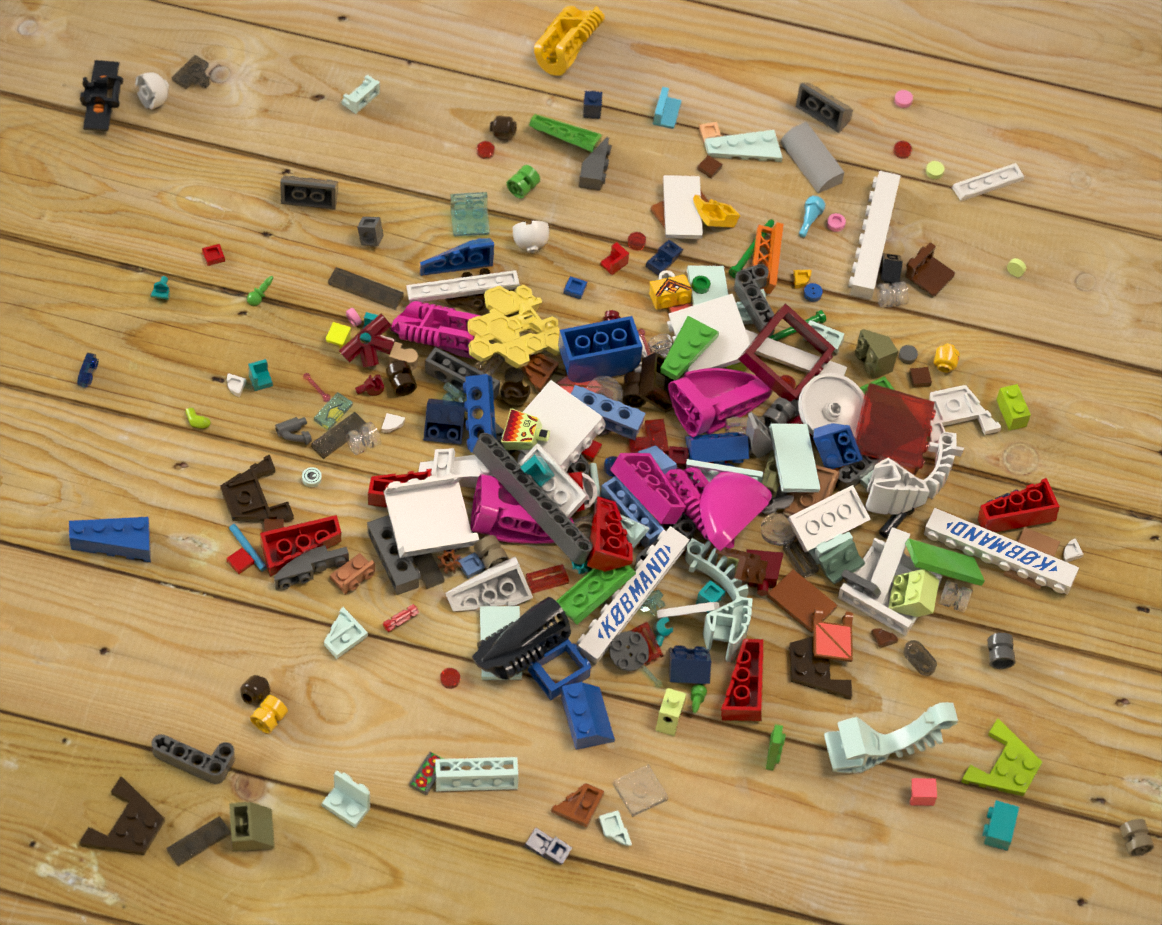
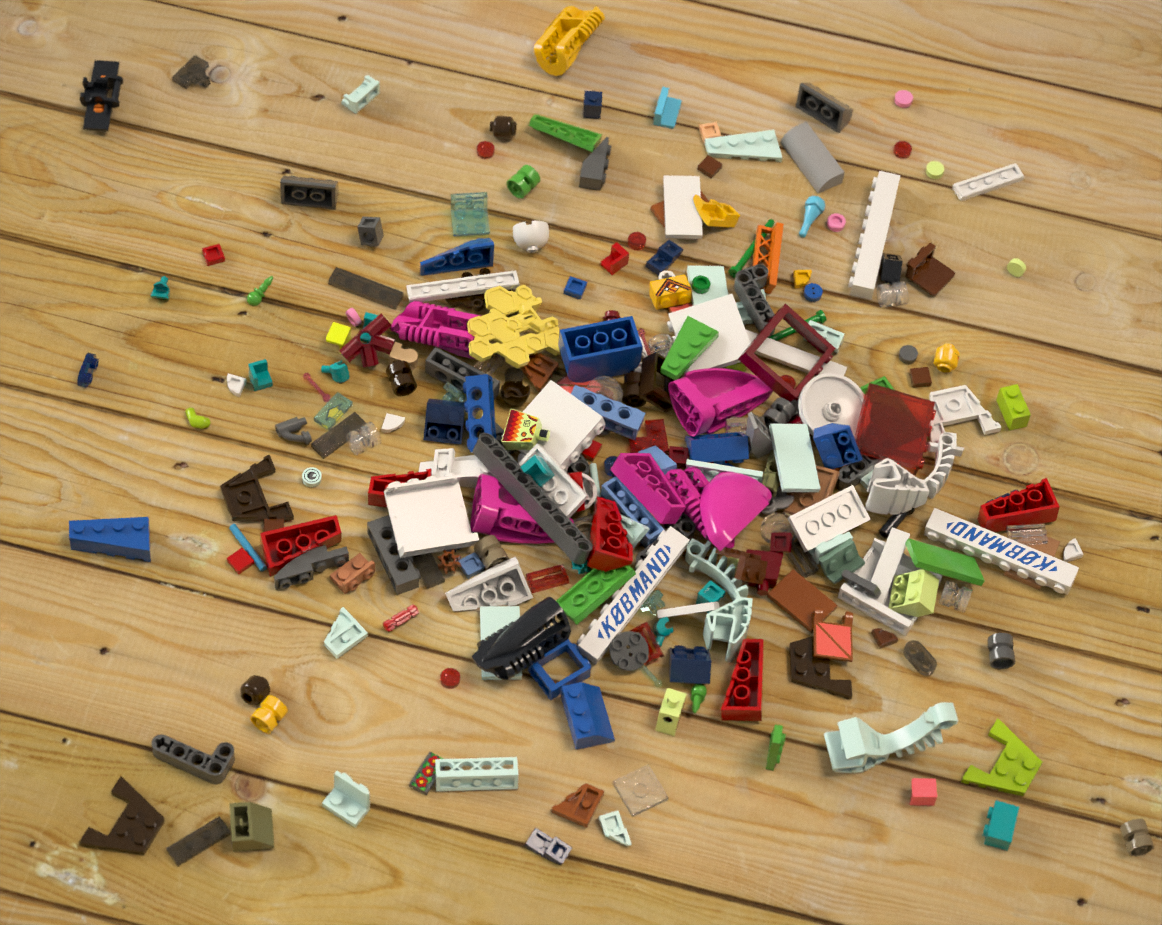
(152, 89): white cylinder -> none
(338, 371): none -> teal piece
(373, 386): dark red piece -> none
(781, 542): none -> dark red plate
(876, 353): olive slope -> none
(1026, 532): none -> clear tile

